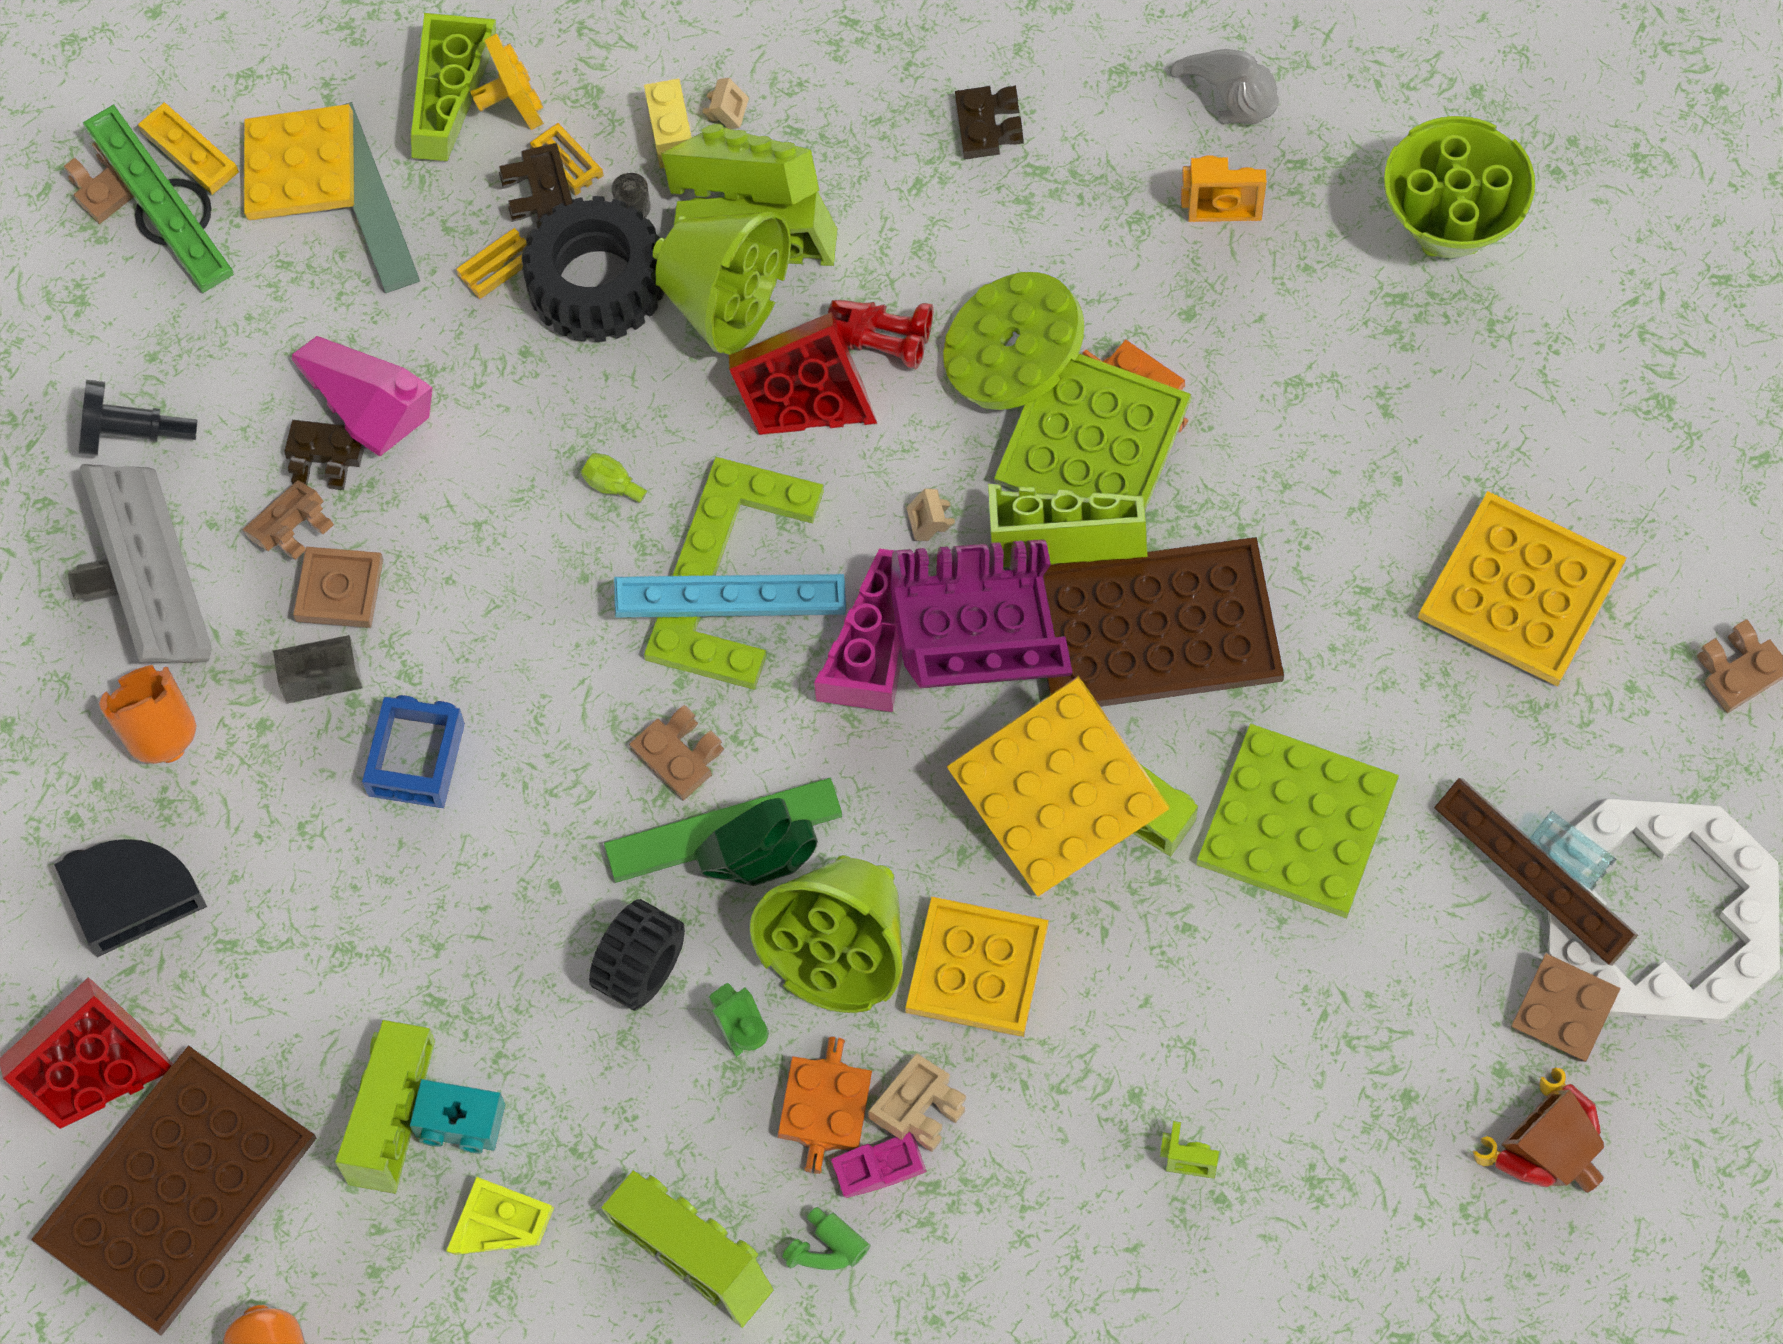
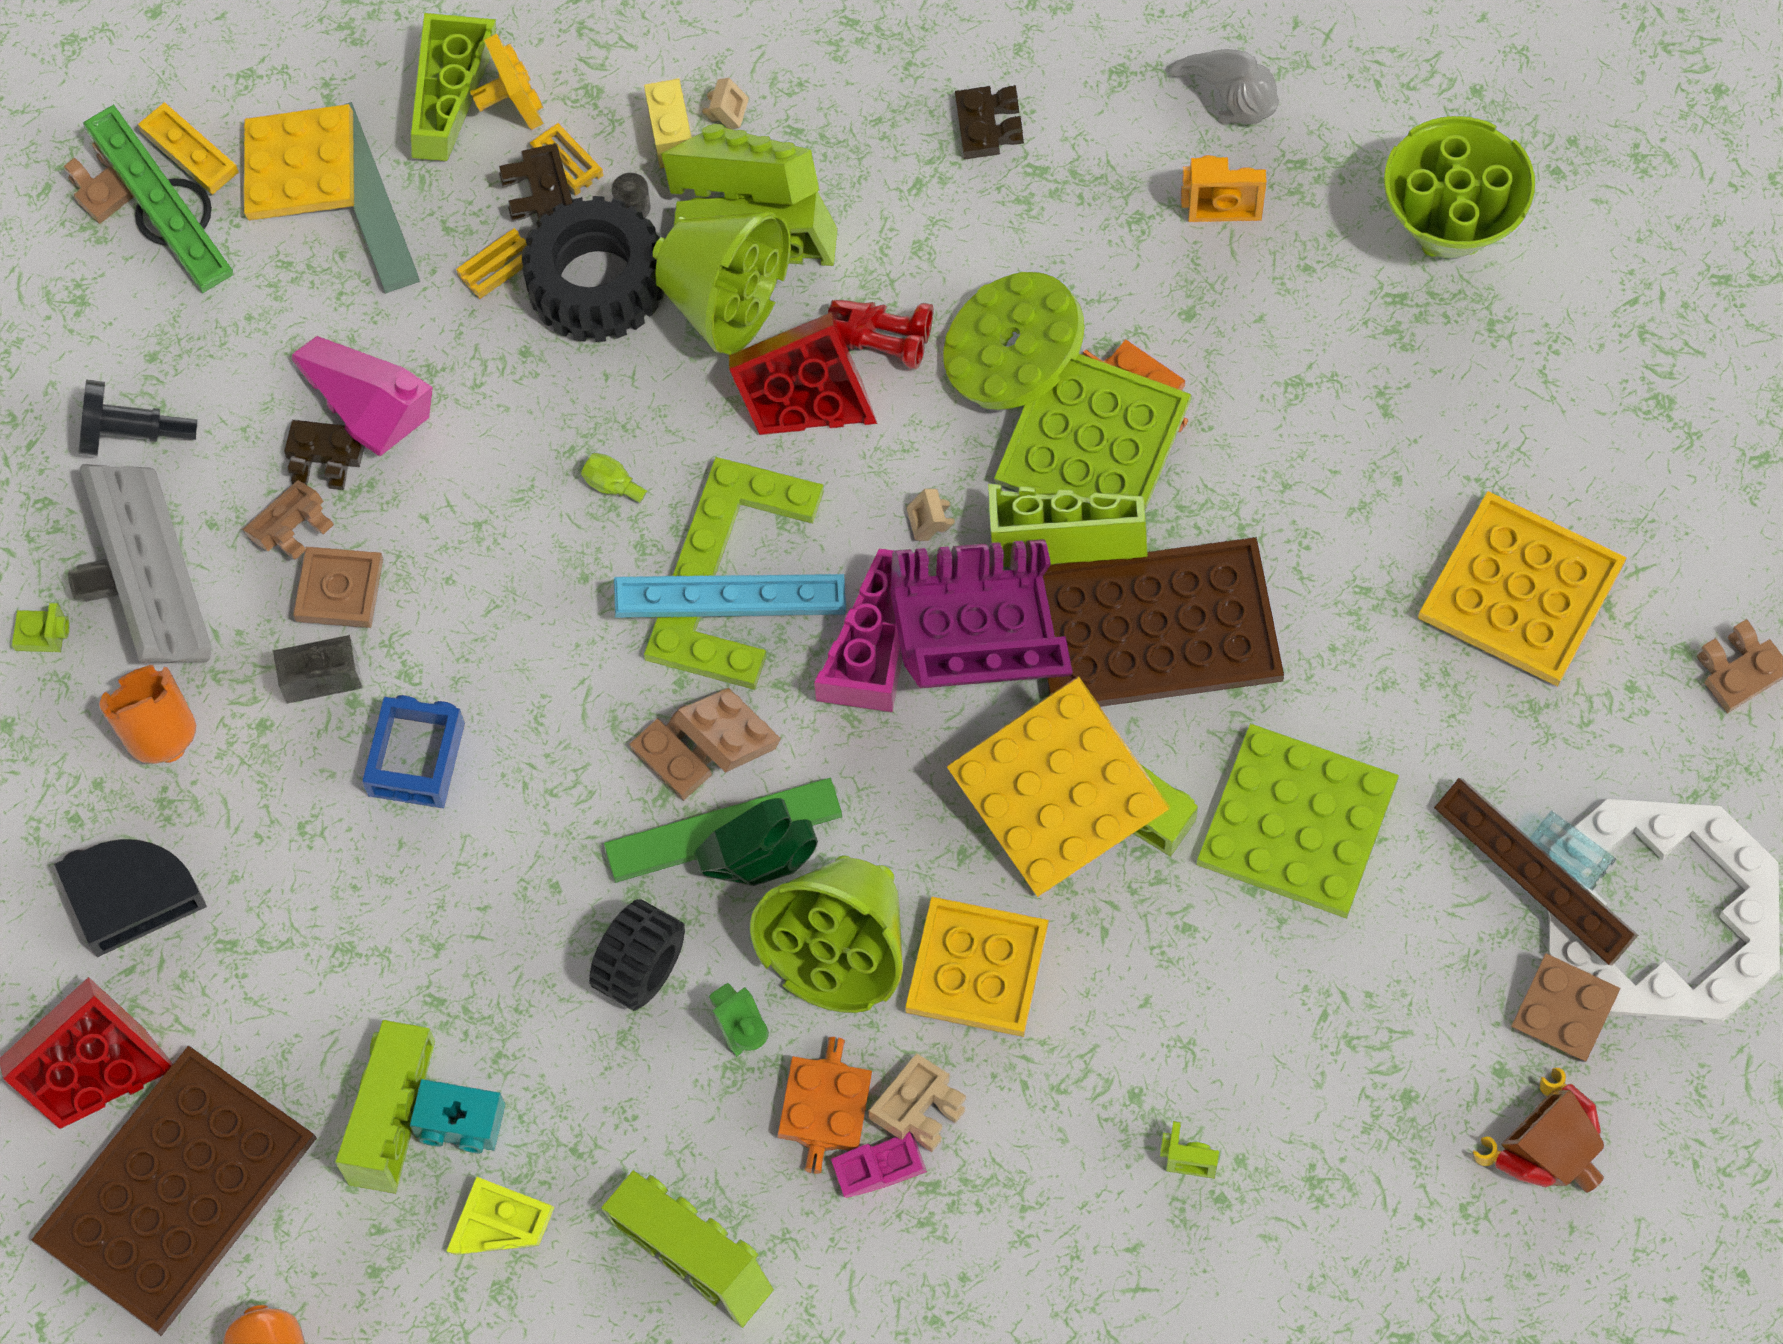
(40, 630): none -> lime bracket
(726, 729): none -> medium nougat plate
(846, 1243): bright green plant -> none

